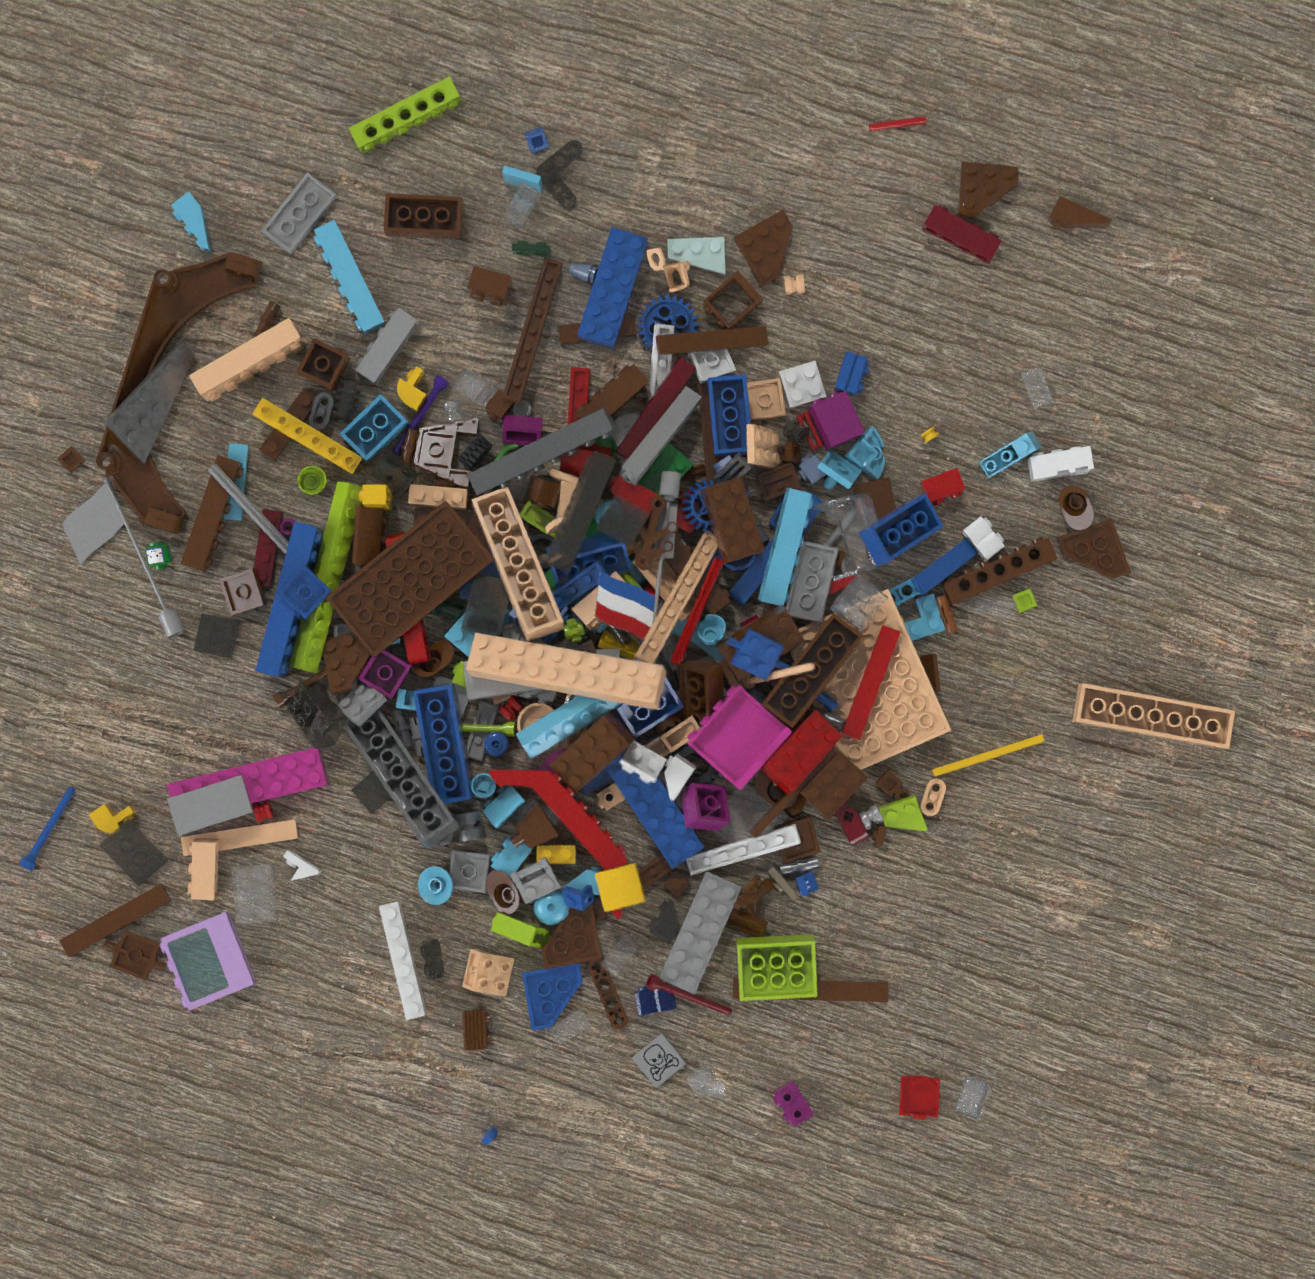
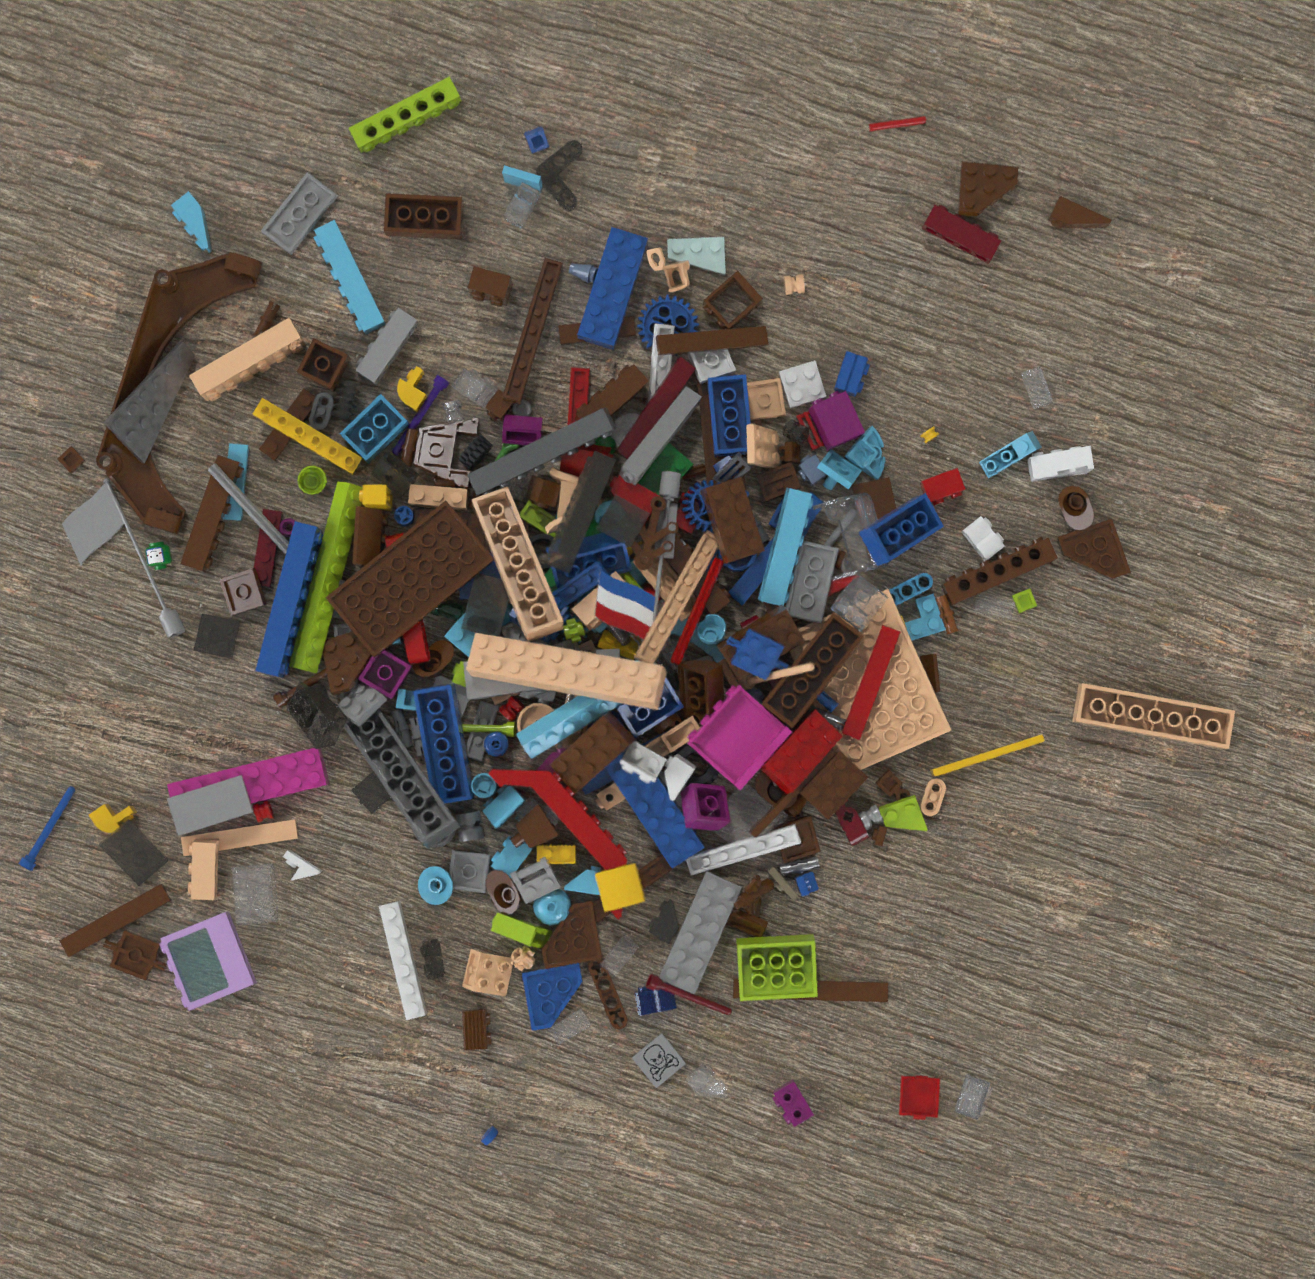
(304, 591): blue tile -> none
(400, 514): none -> blue wheel
(523, 958): none -> light nougat gear
(538, 249): clear green plate -> none
(578, 898): blue bracket -> none
(676, 883): reddish brown plate -> none
(765, 246): reddish brown plate -> none
(944, 566): blue tile -> none

